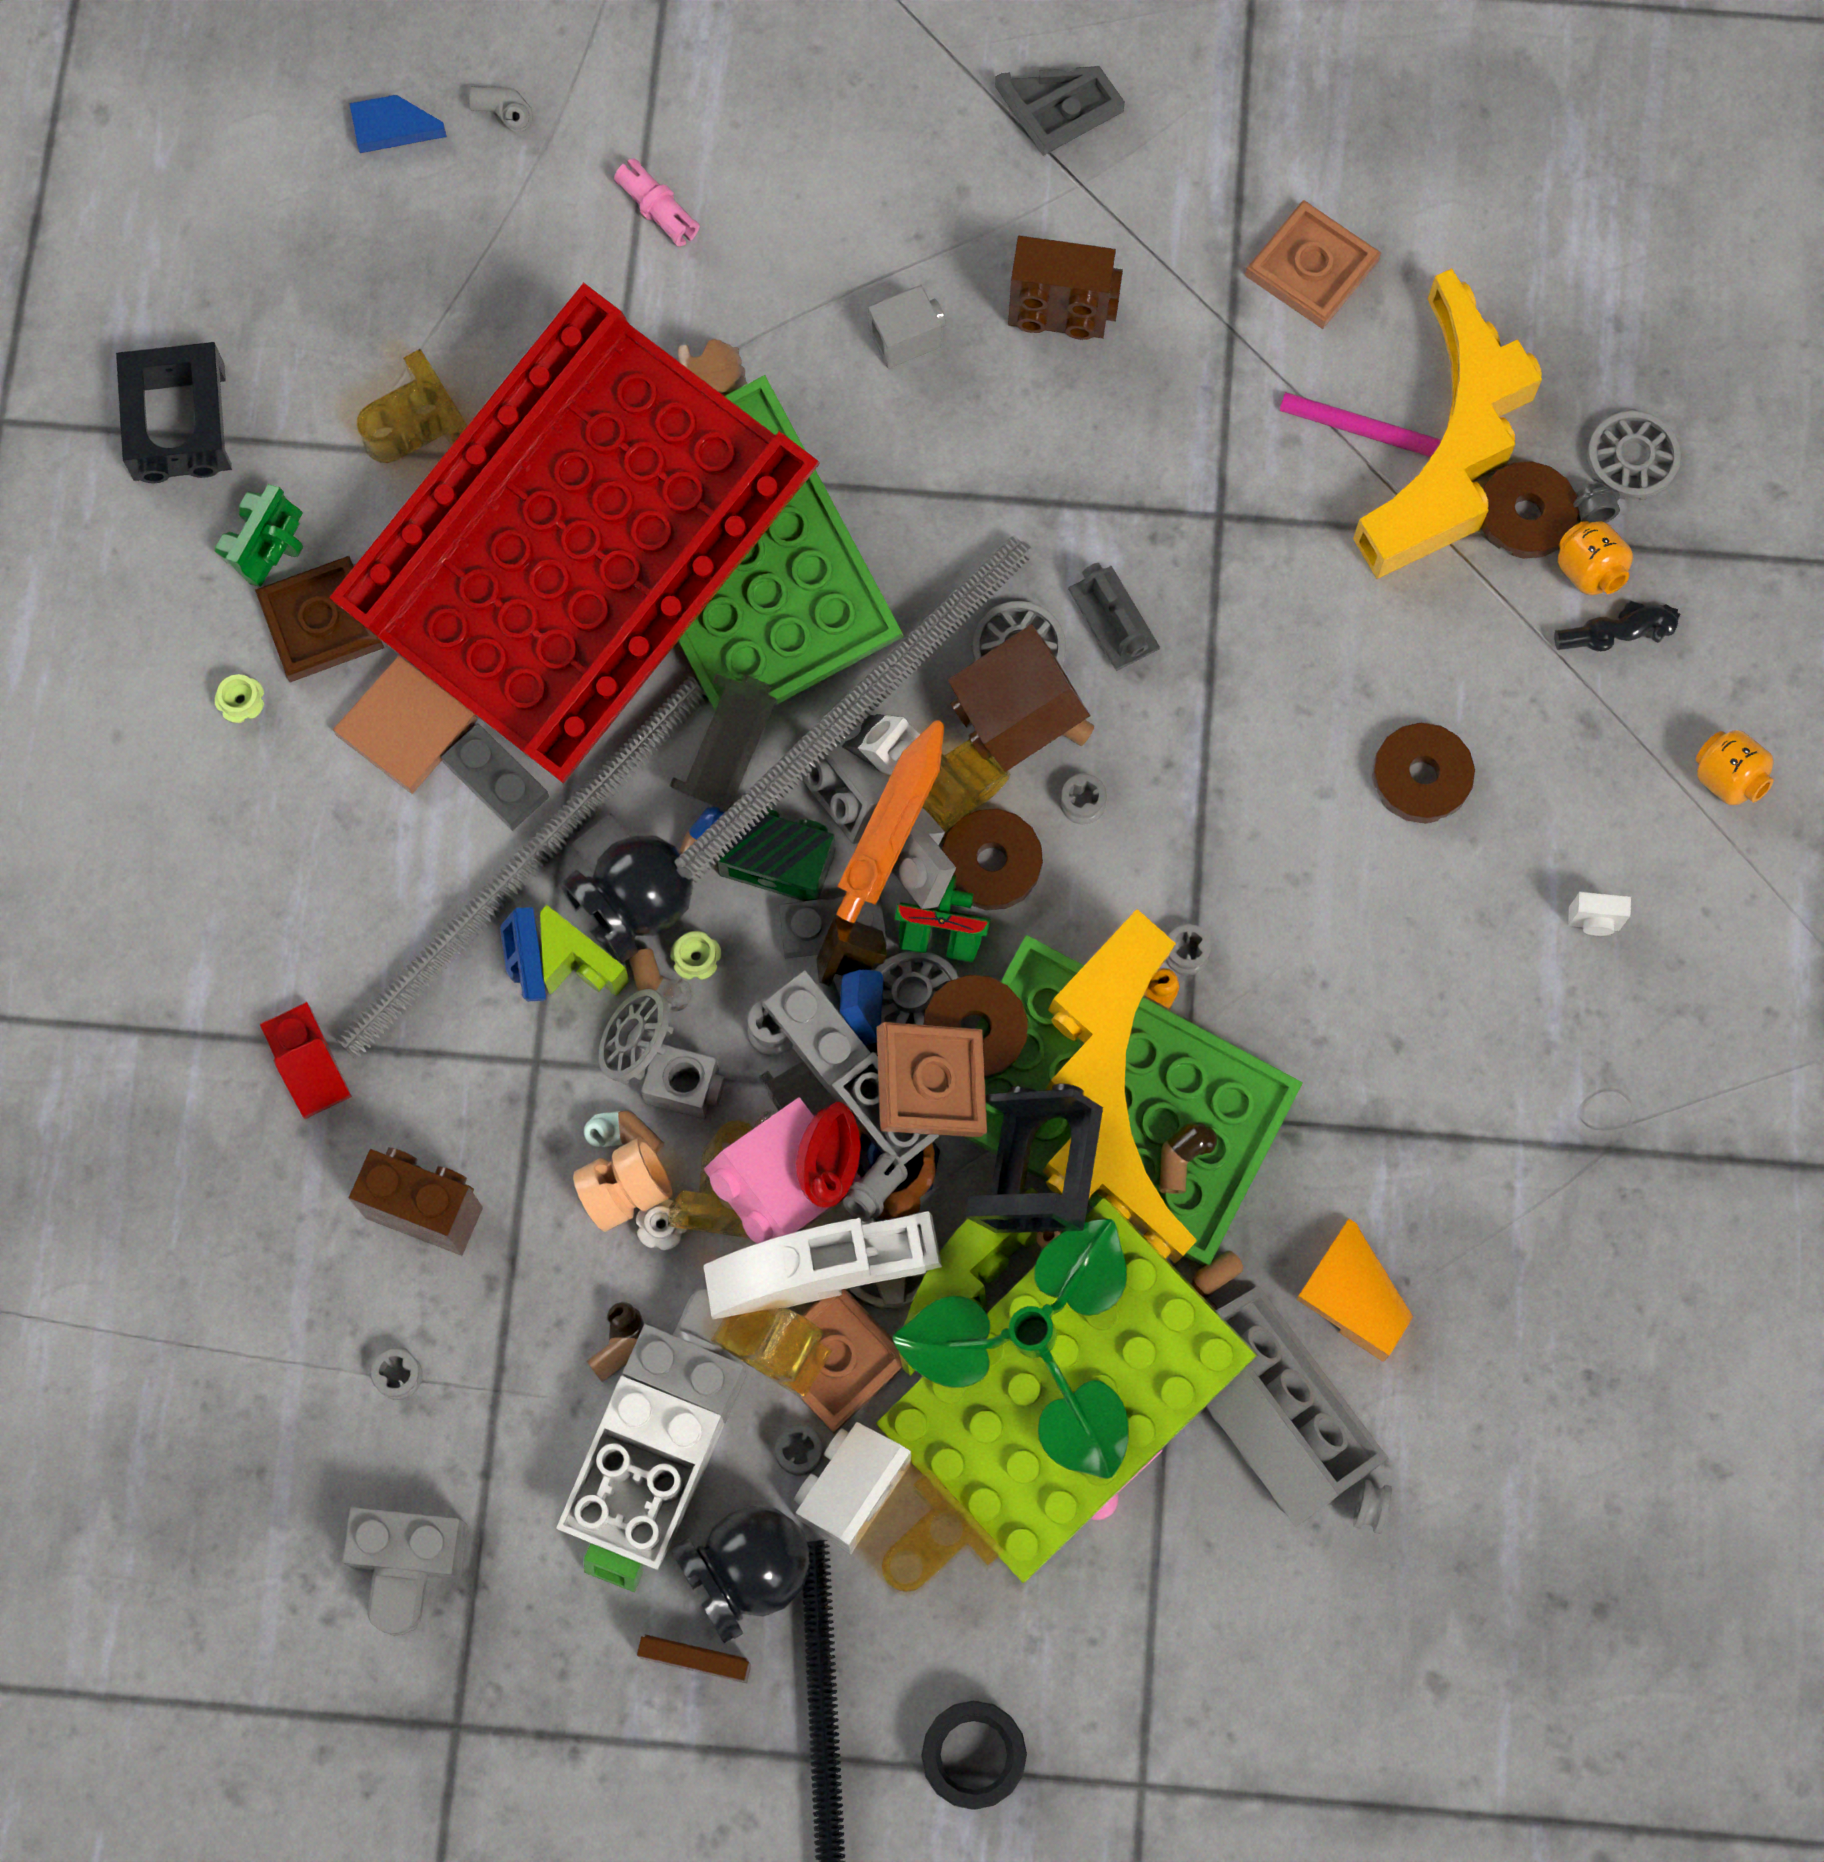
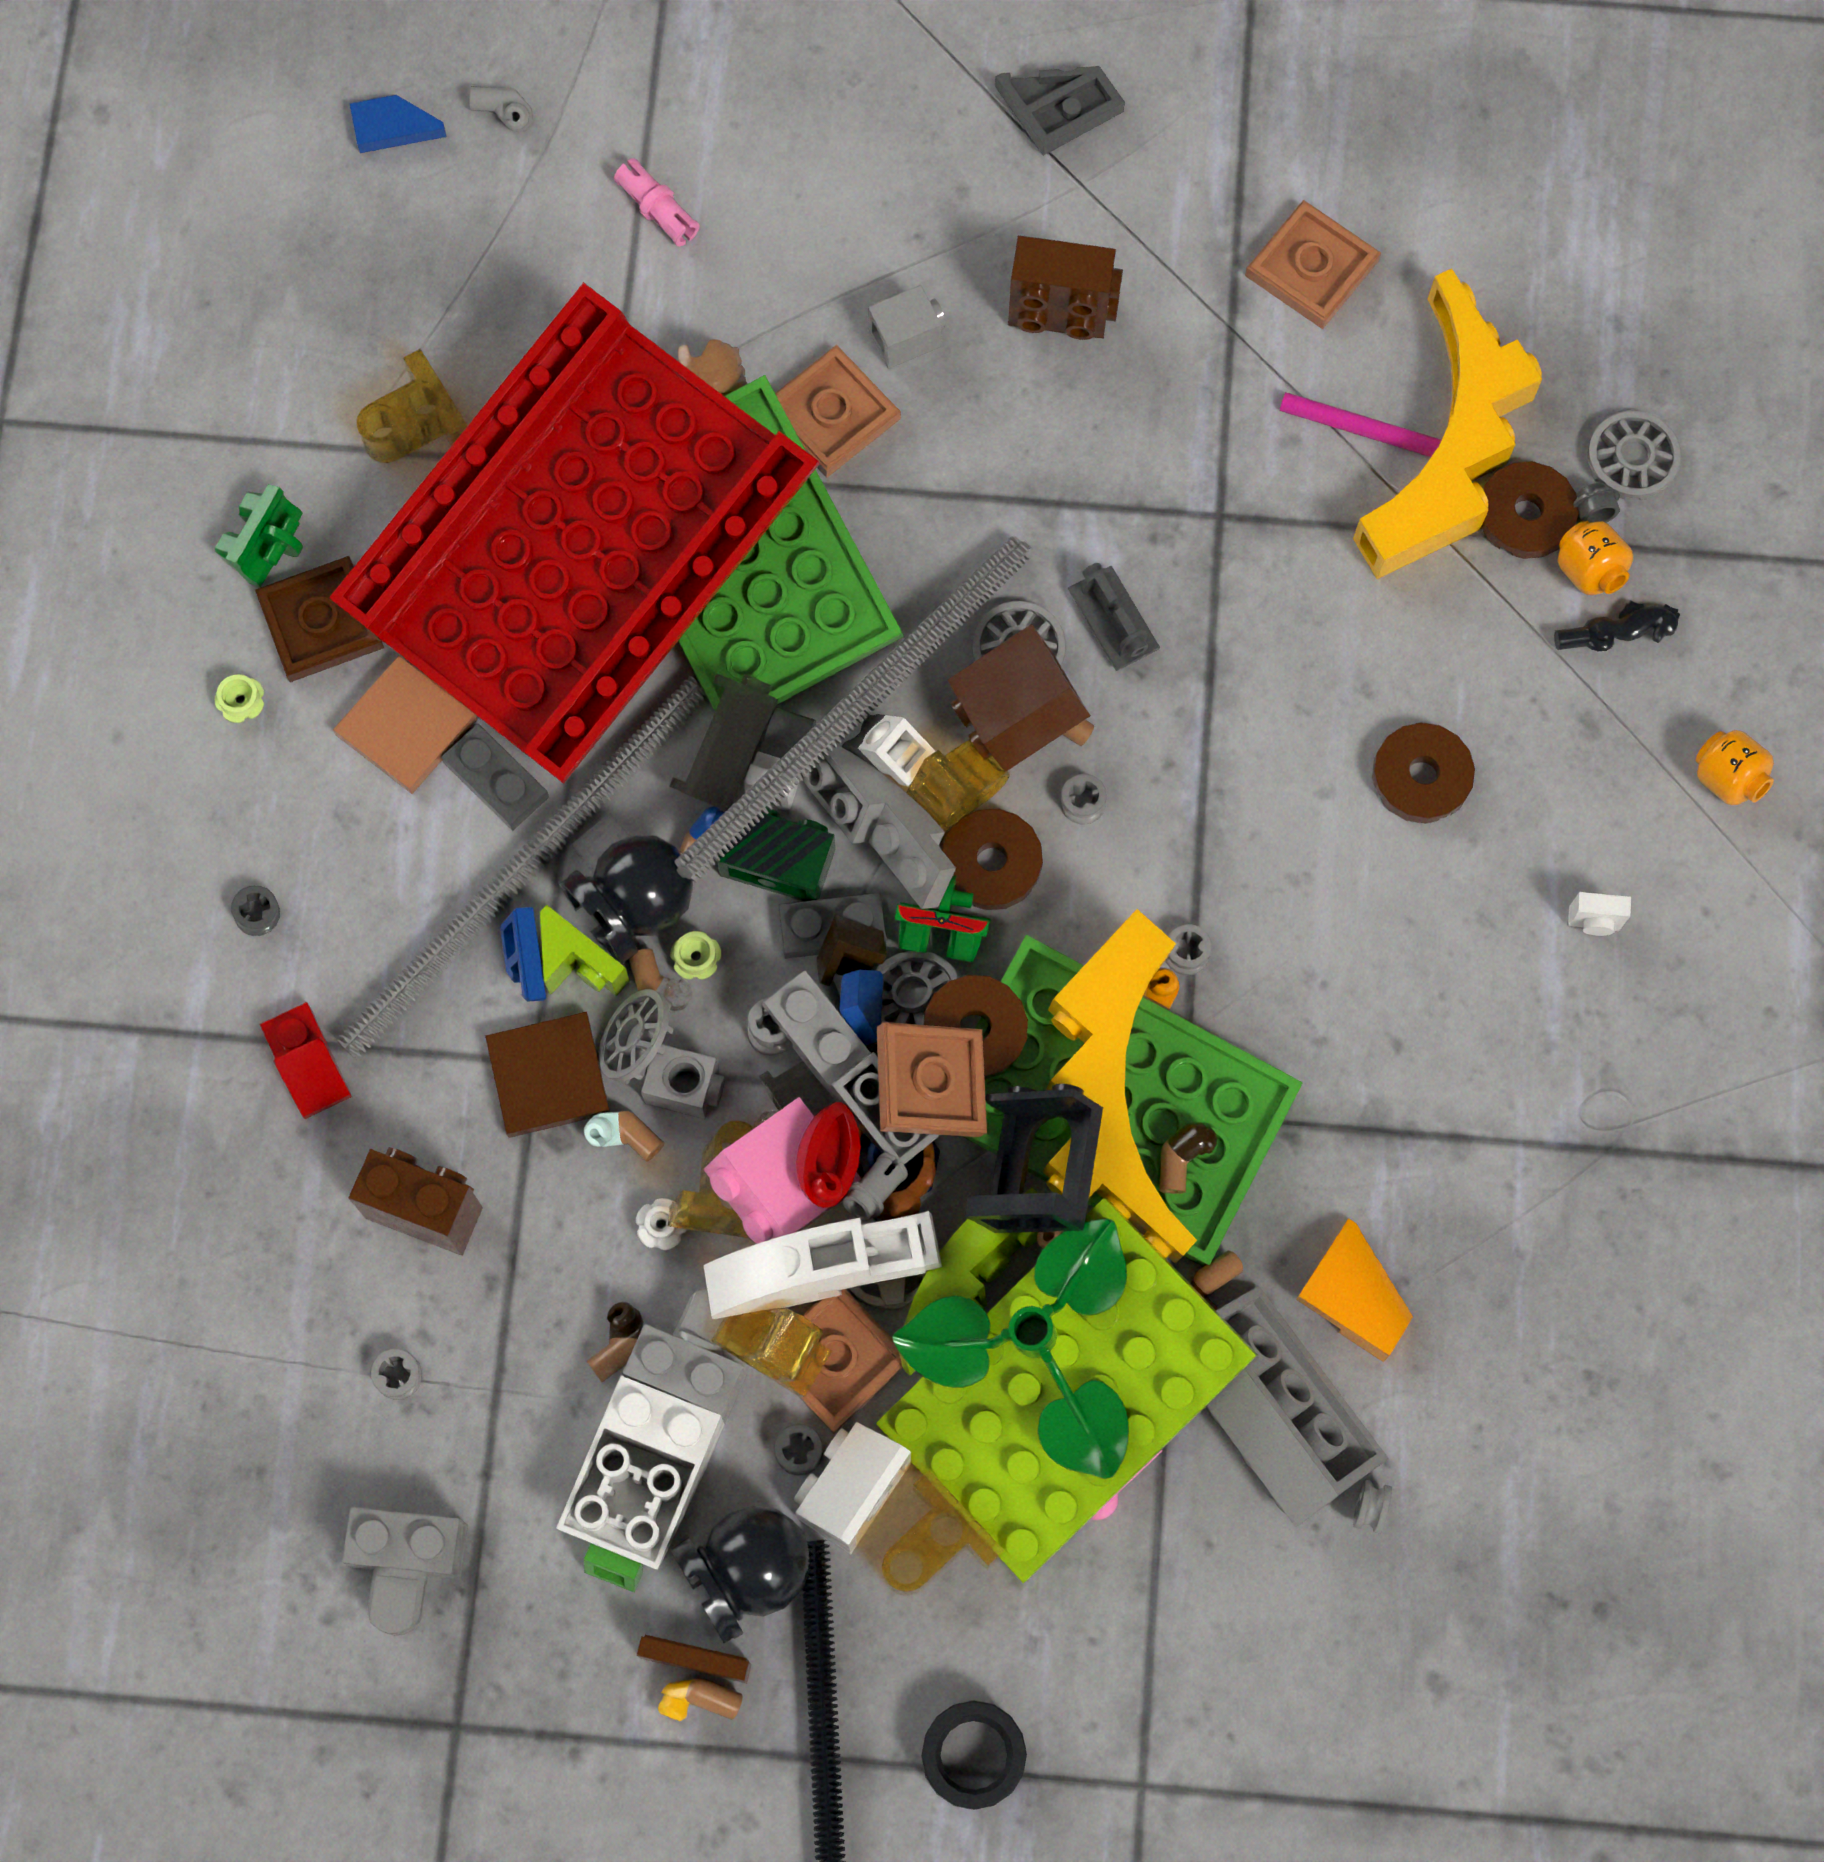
(168, 368): black panel -> none
(241, 904): none -> dark grey bush
(547, 1074): none -> reddish brown tile
(618, 1186): light nougat wheel -> none
(700, 1694): none -> medium nougat arm
(781, 735): none -> dark grey leg
(836, 409): none -> nougat tile
(891, 822): orange piece -> none

